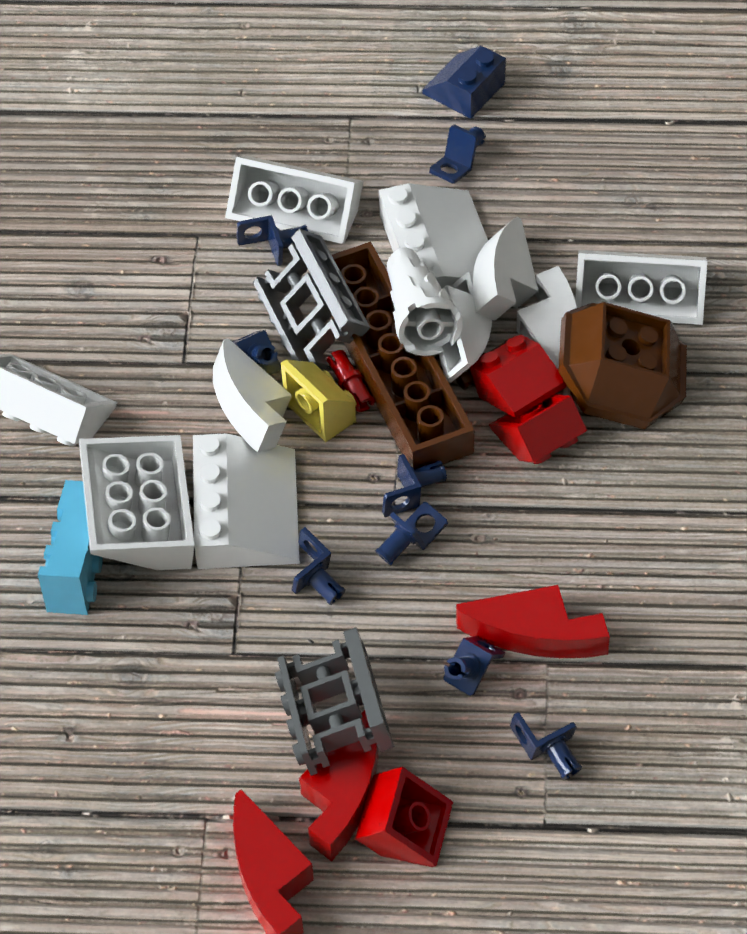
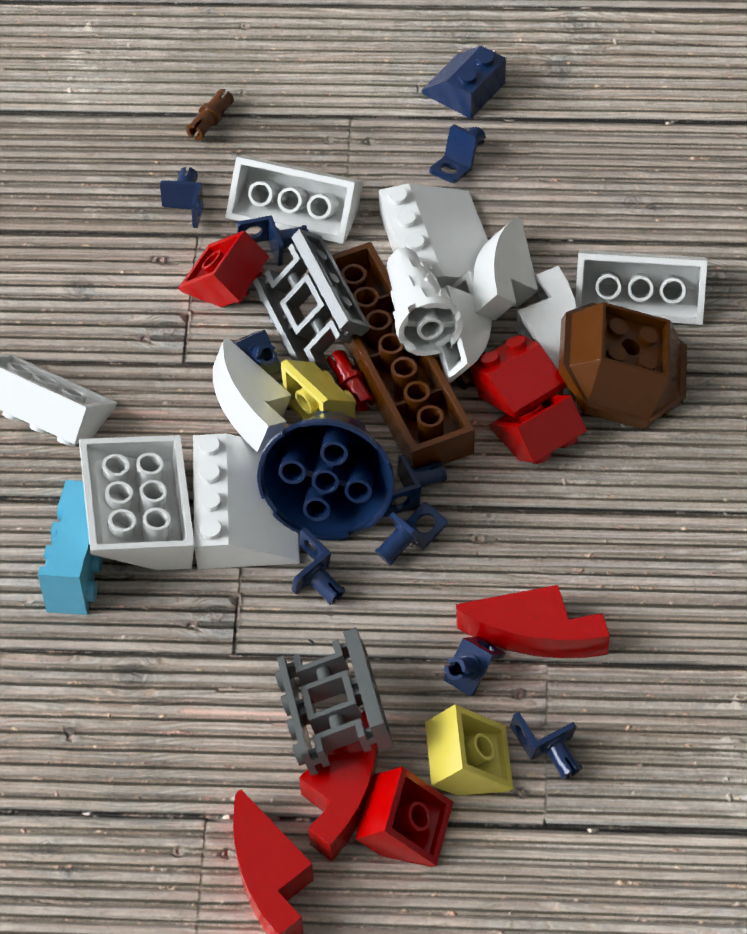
(184, 194): none -> dark blue bracket
(209, 114): none -> reddish brown pin
(226, 270): none -> red slope
(326, 476): none -> dark blue cone
(468, 753): none -> light yellow slope

